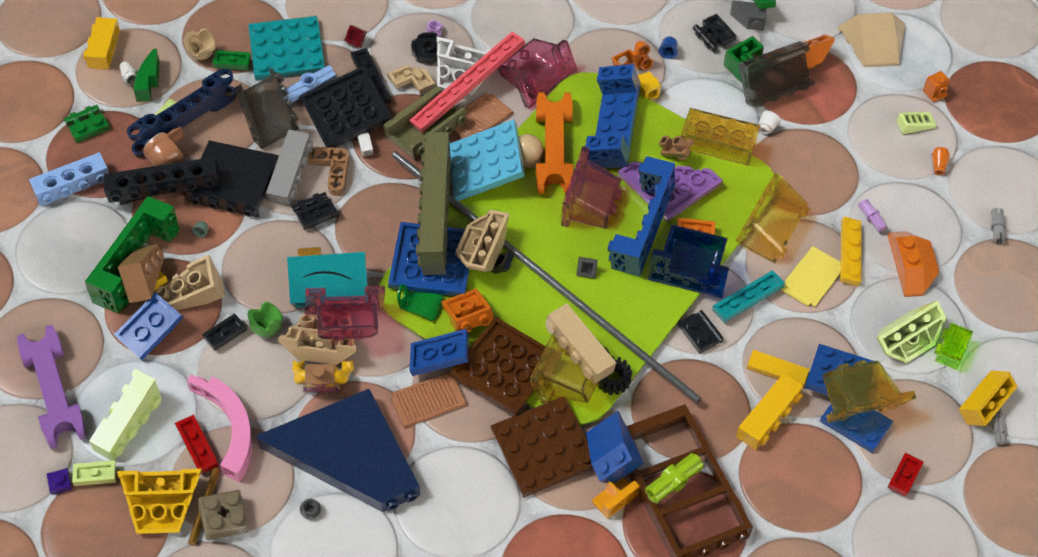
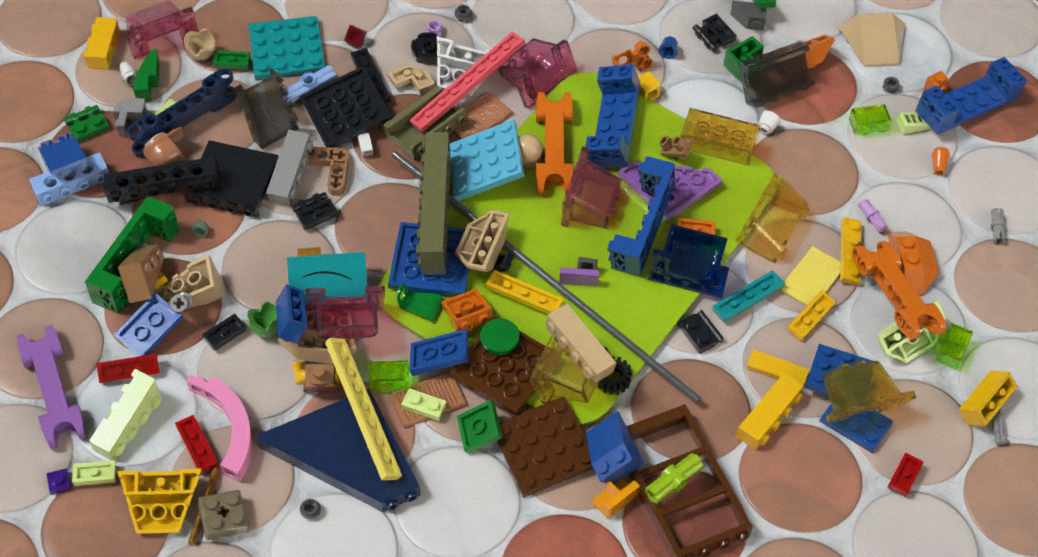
(61, 153): none -> blue slope
(123, 368): none -> red plate
(128, 112): none -> light grey brick
(157, 22): none -> clear pink windscreen
(178, 306): none -> light grey bush
(291, 314): none -> blue brick
(363, 409): none -> light yellow plate
(389, 375): none -> clear neon green brick
(423, 404): none -> yellowish green plate
(463, 12): none -> dark grey plate
(479, 427): none -> green plate
(499, 336): none -> green tile
(523, 292): none -> yellow plate
(576, 276): none -> medium lavender tile
(811, 315): none -> yellow tile
(870, 119): none -> clear neon green brick
(891, 80): none -> dark grey bush
(910, 310): none -> orange piece
(998, 87): none -> blue plate

